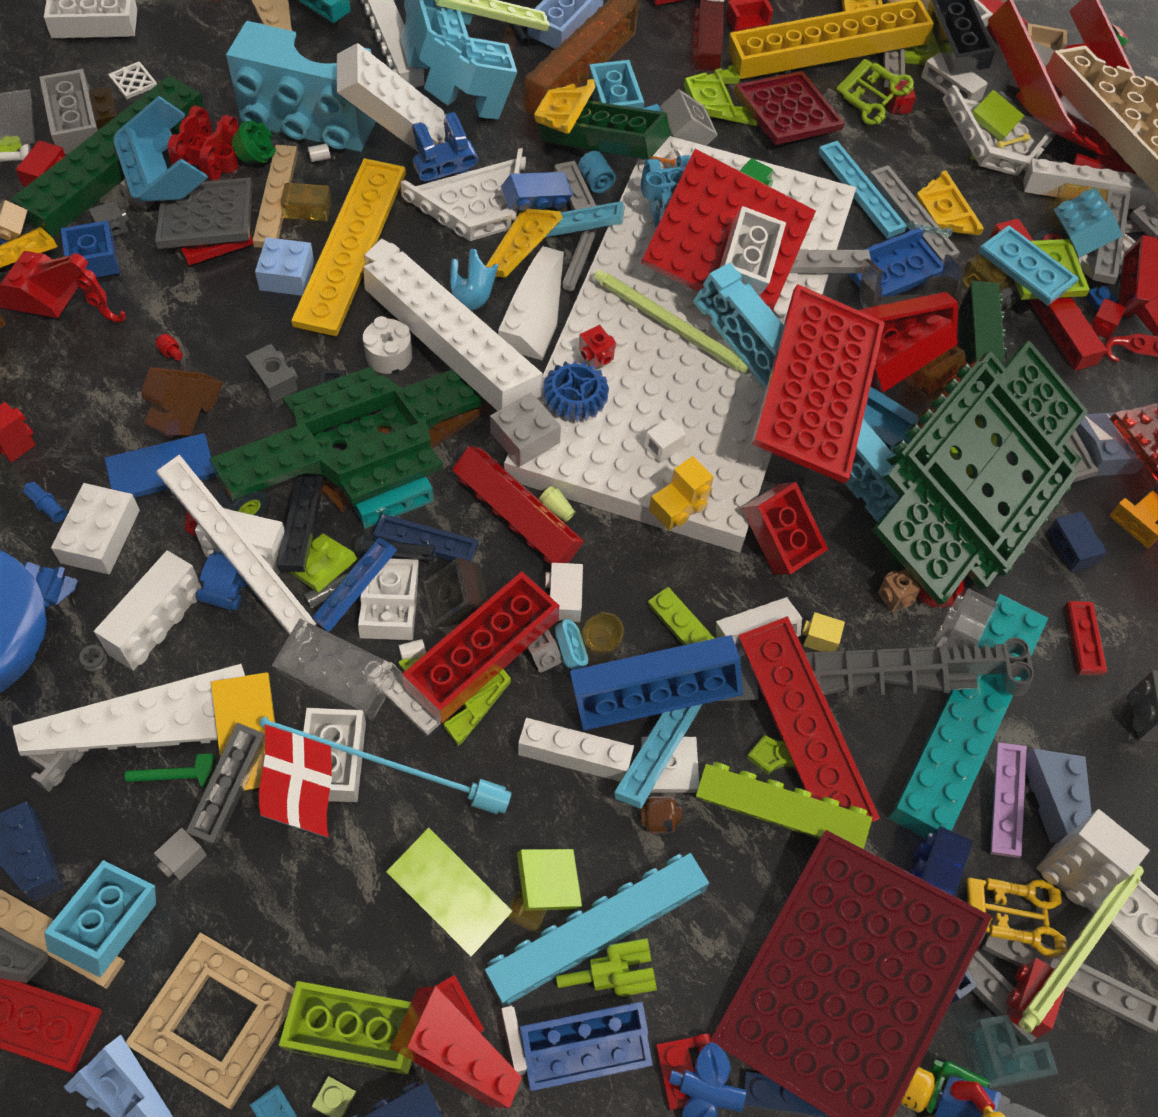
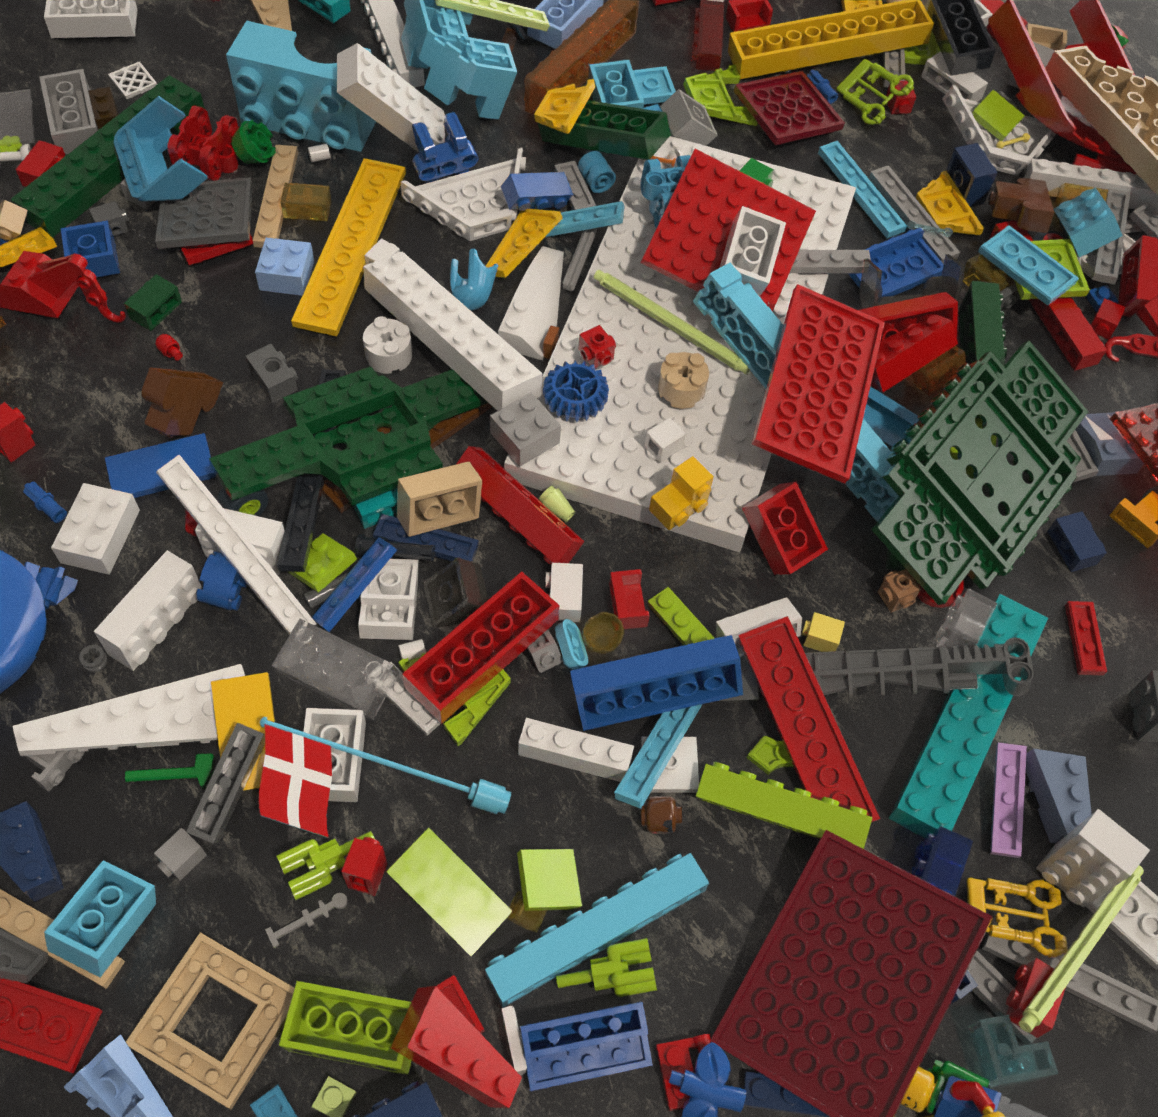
(153, 302): none -> dark green brick
(320, 862): none -> lime plant
(338, 901): none -> light grey piece
(364, 865): none -> red brick
(438, 498): none -> tan brick
(550, 341): none -> dark orange plate
(628, 598): none -> red panel
(654, 84): none -> medium azure plate
(683, 379): none -> tan brick
(823, 86): none -> blue axle
(972, 173): none -> dark blue brick
(1025, 202): none -> reddish brown brick

